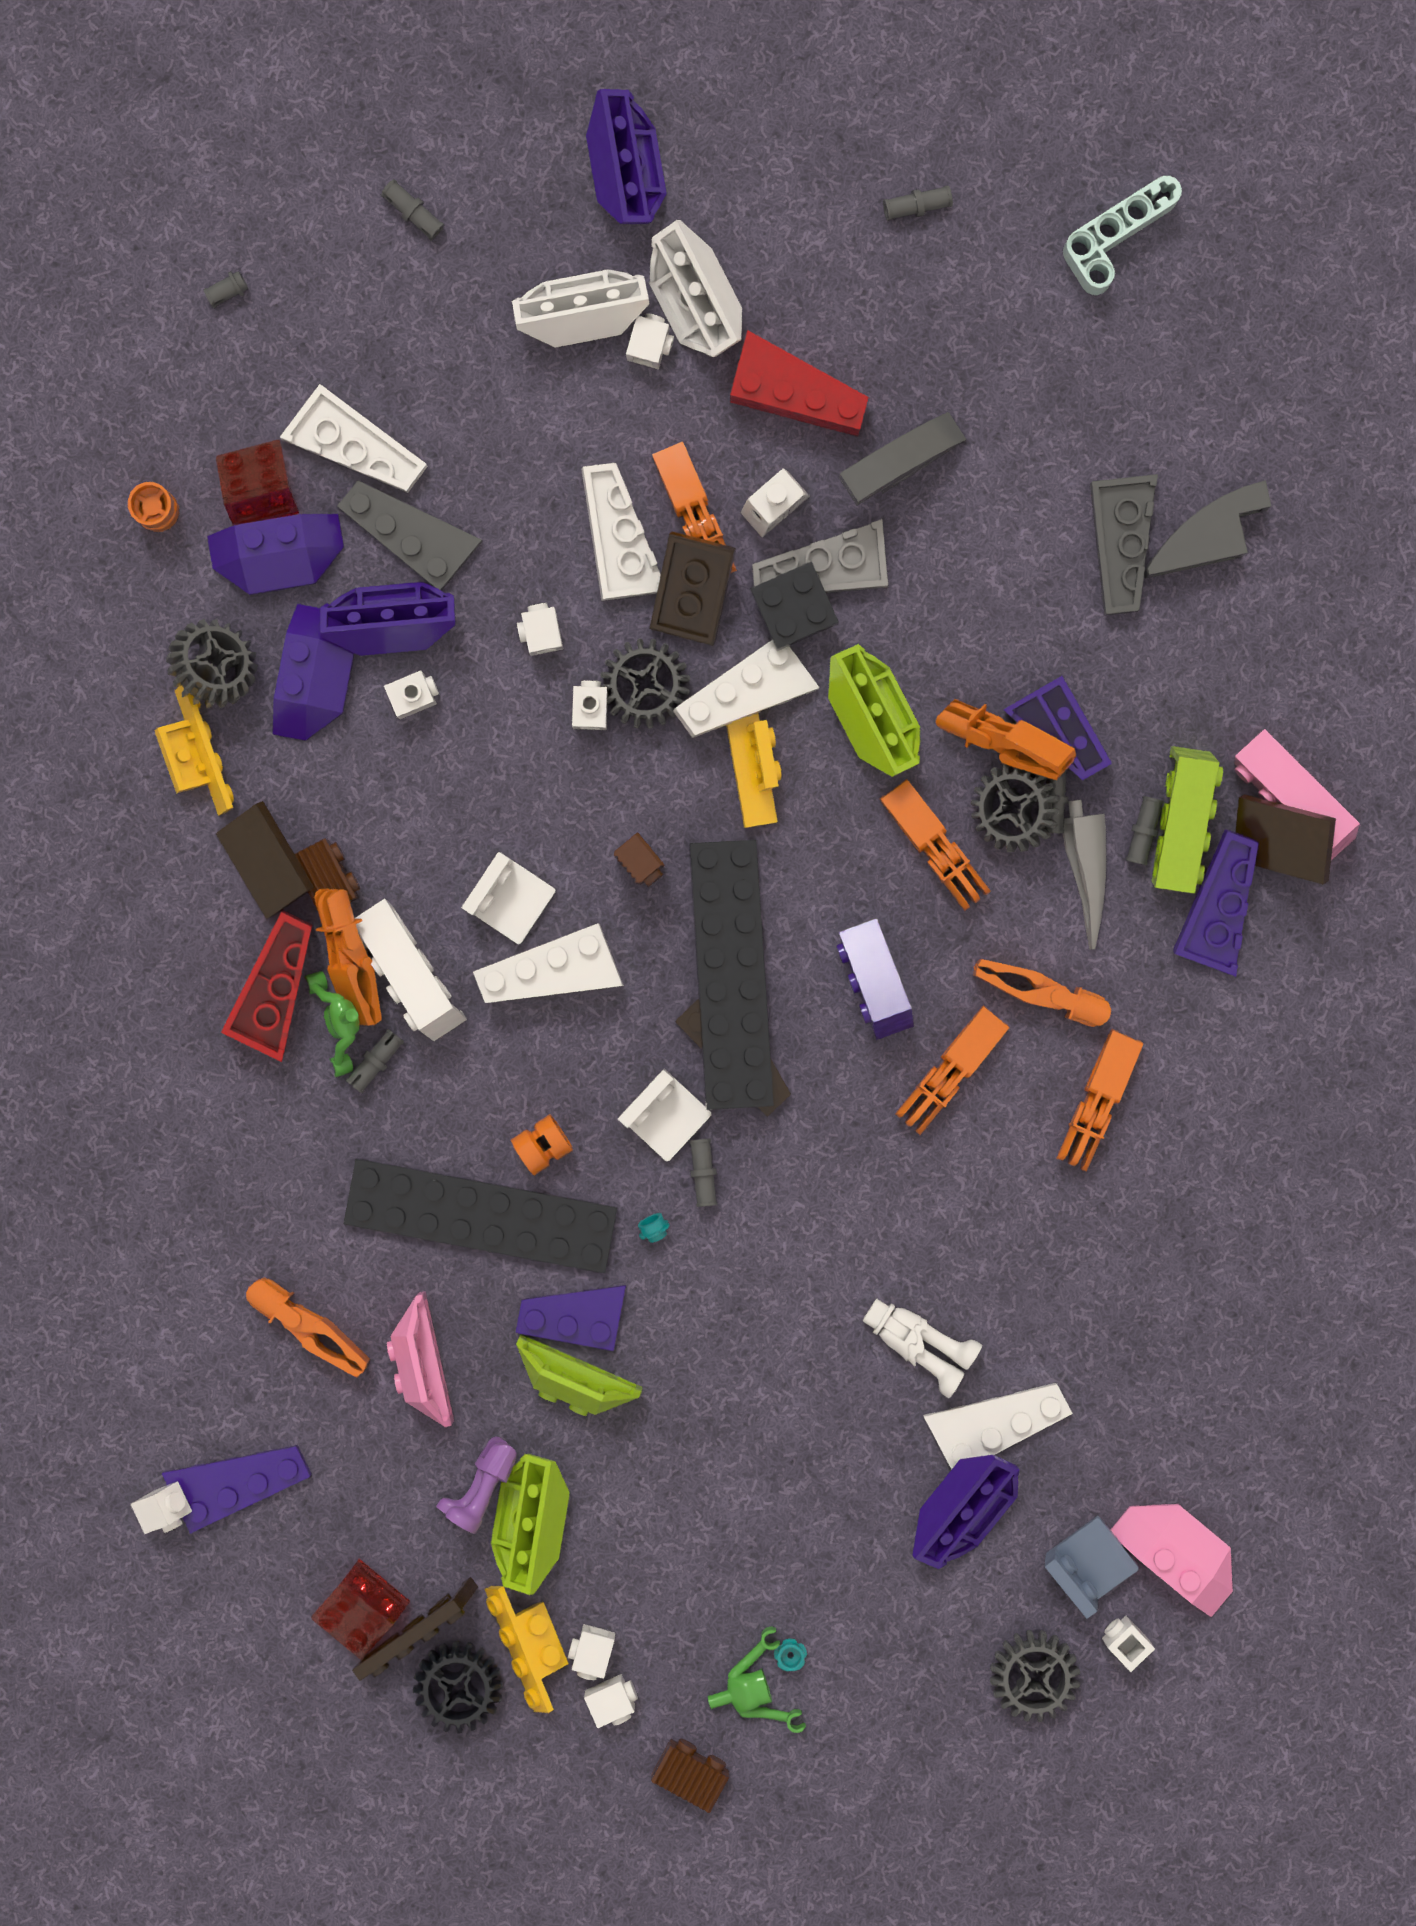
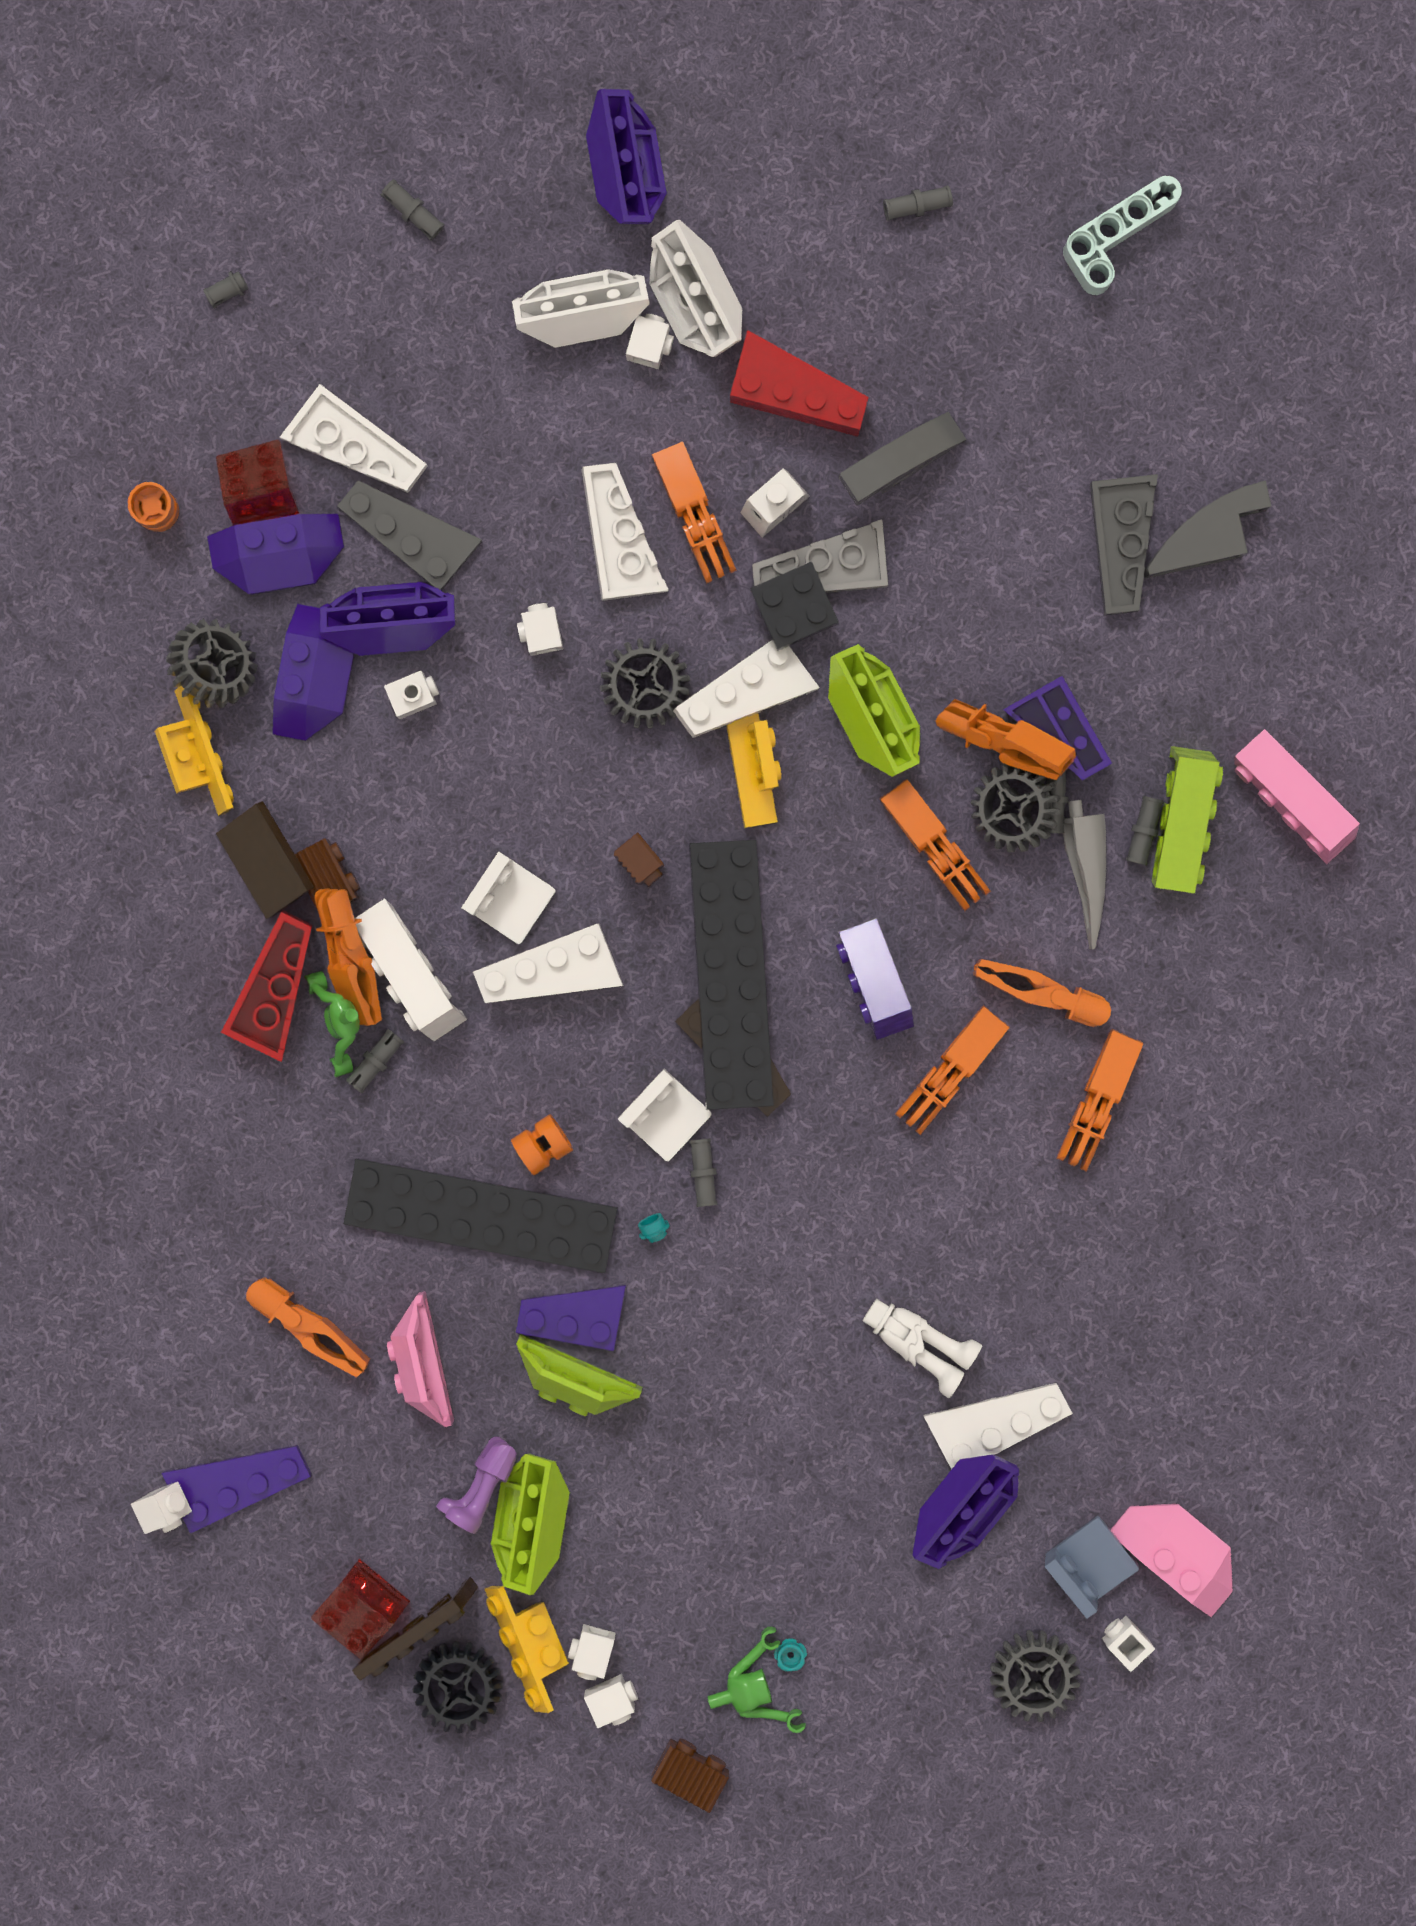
(590, 706): white brick -> none
(692, 588): dark brown tile -> none
(1218, 912): dark purple wing -> none
(1288, 838): dark brown tile -> none

